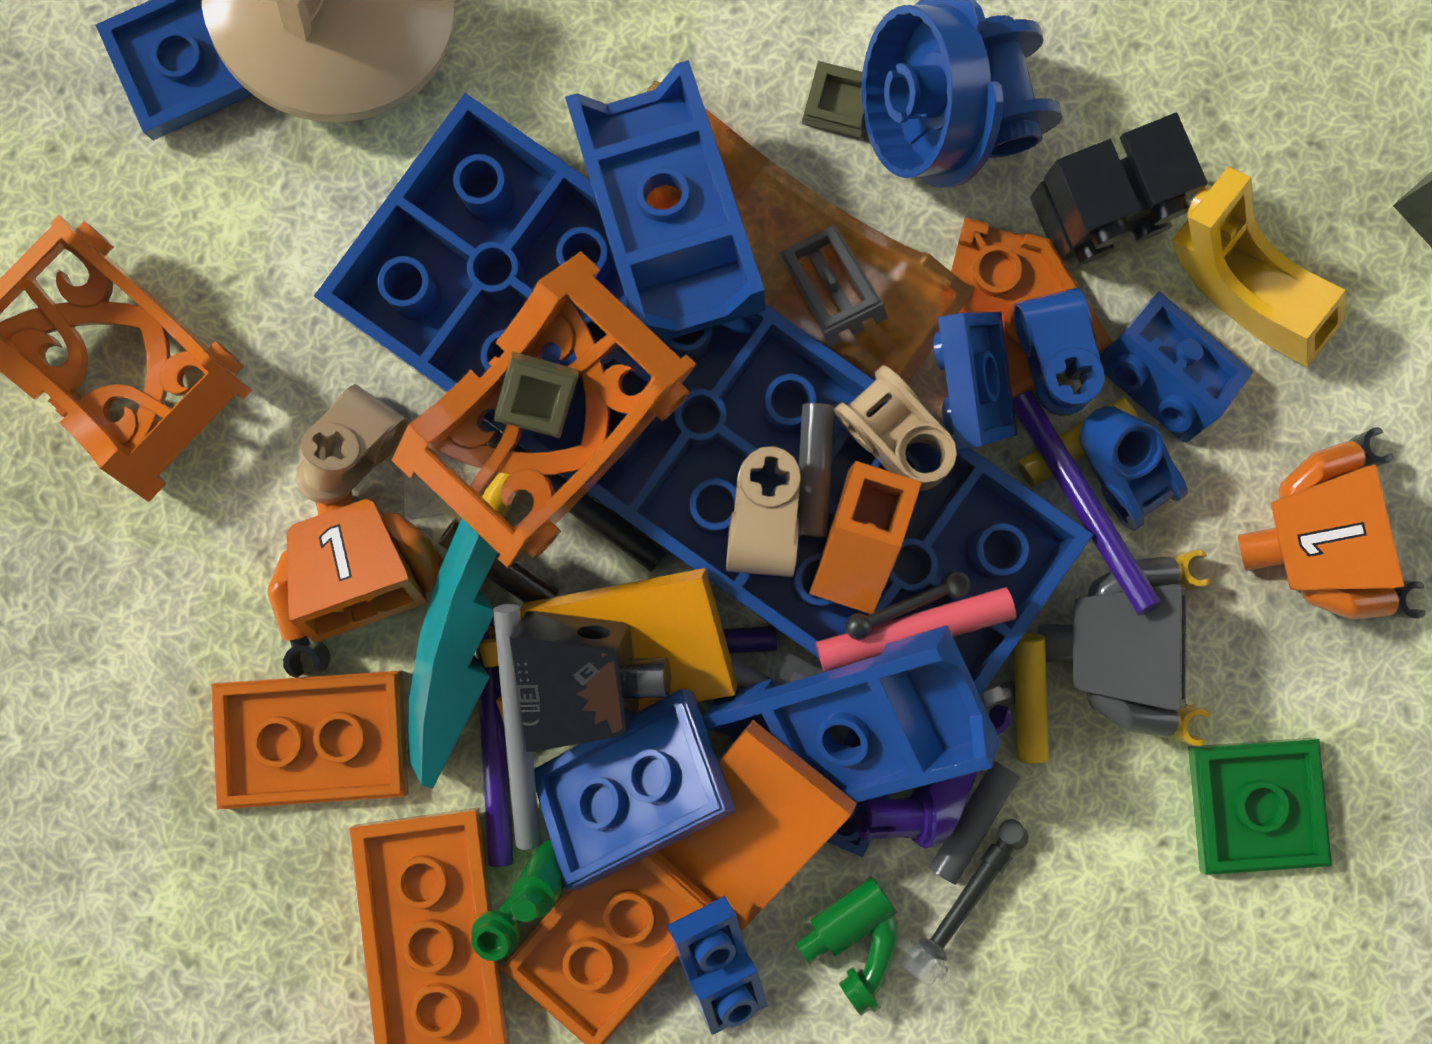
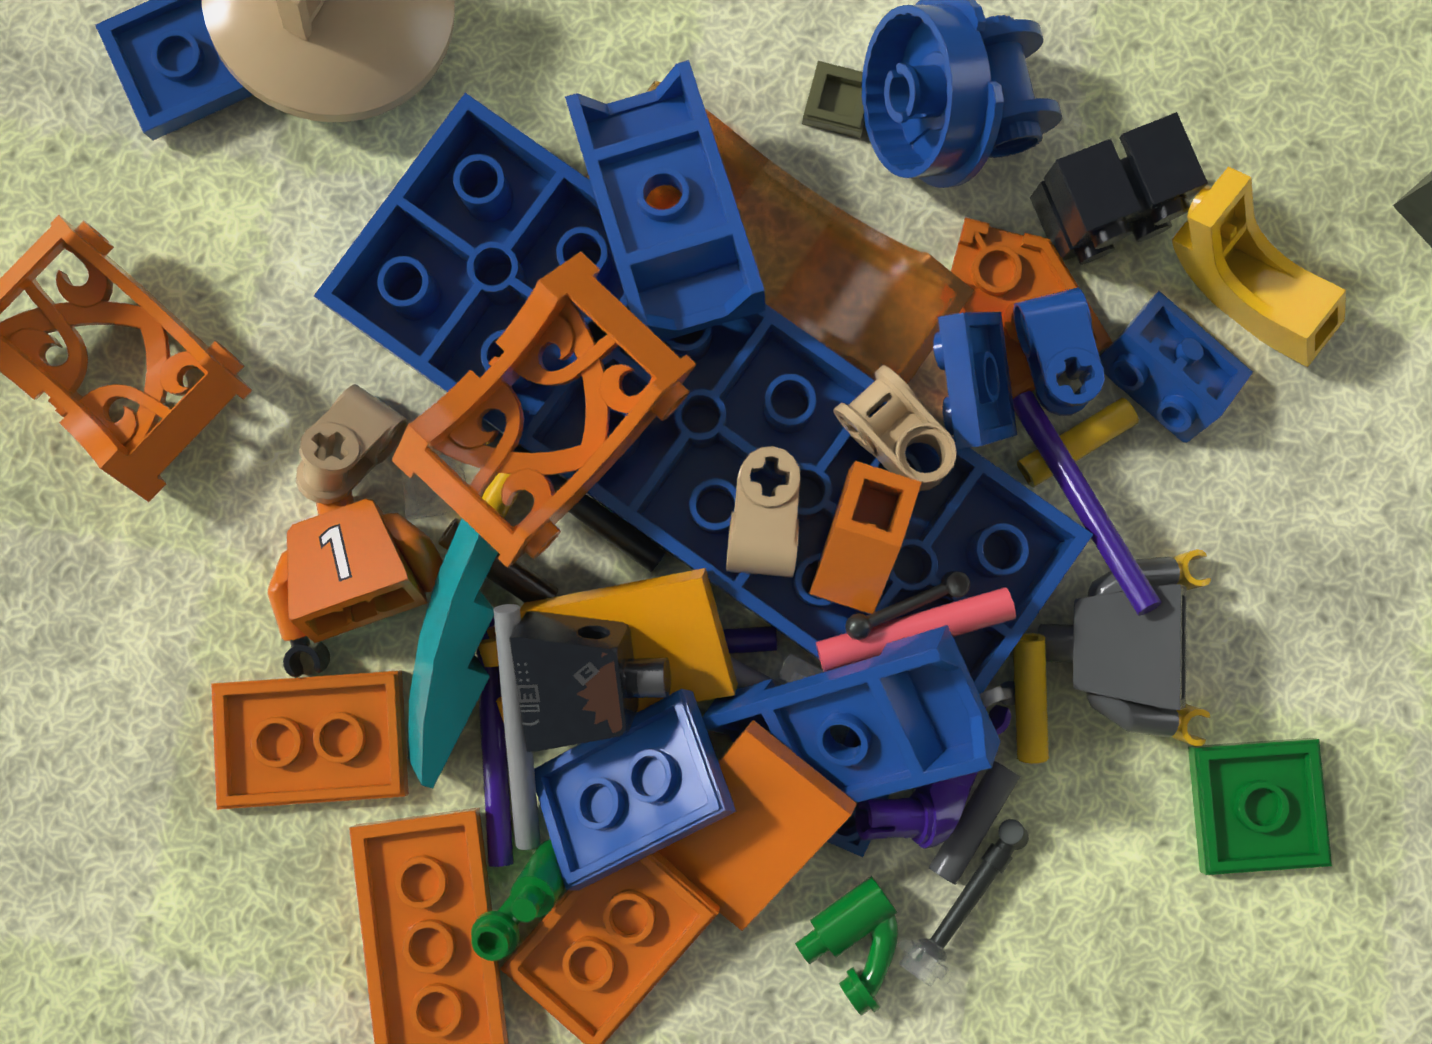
(536, 394): olive tile -> none
(718, 965): blue slope -> none
(815, 469): dark grey piece -> none
(849, 316): dark grey tile -> none
(1138, 471): blue piece -> none
(1336, 535): orange torso -> none

